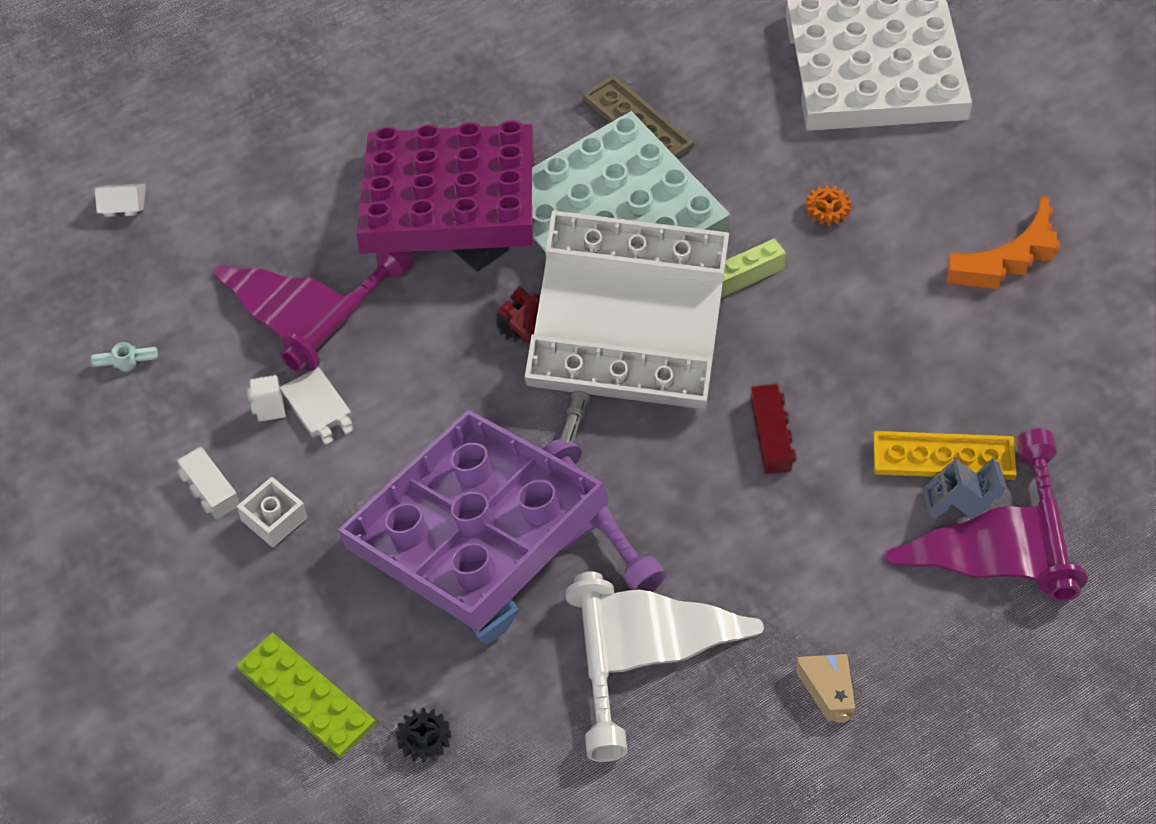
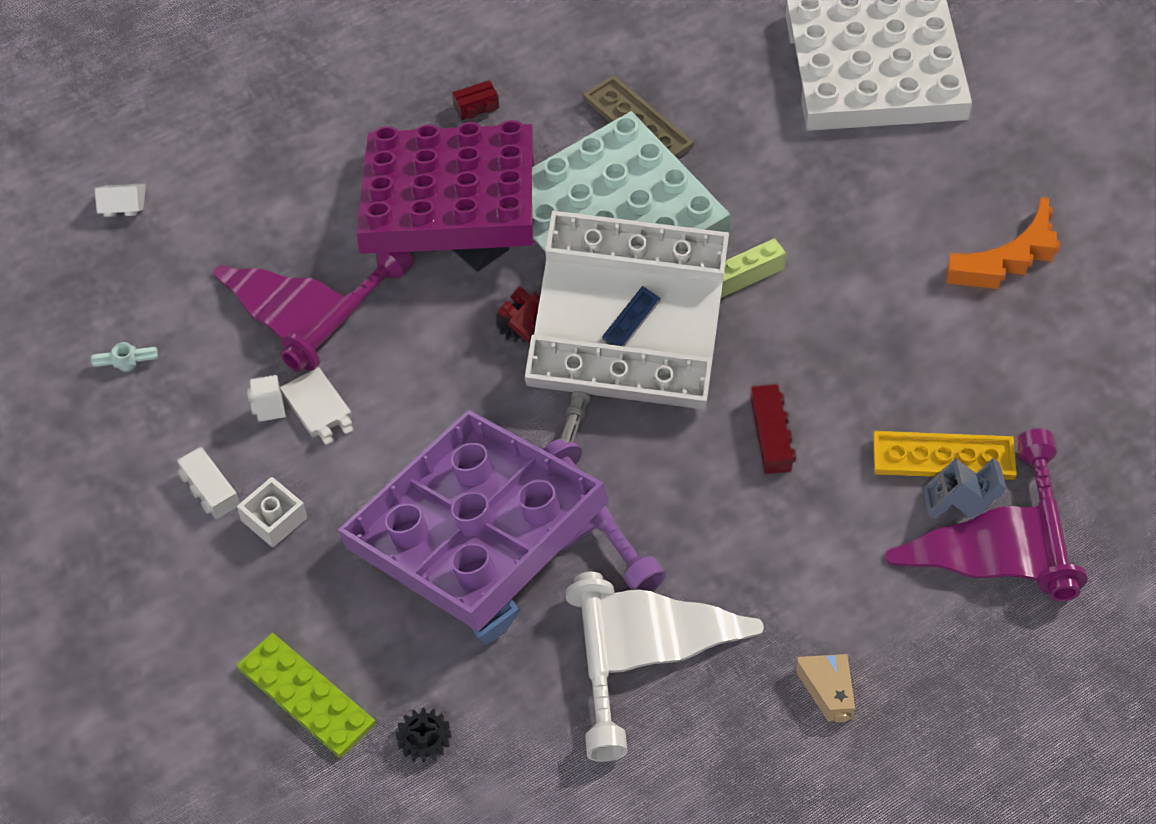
(475, 100): none -> dark red brick
(631, 318): none -> dark blue plate
(828, 205): orange gear -> none

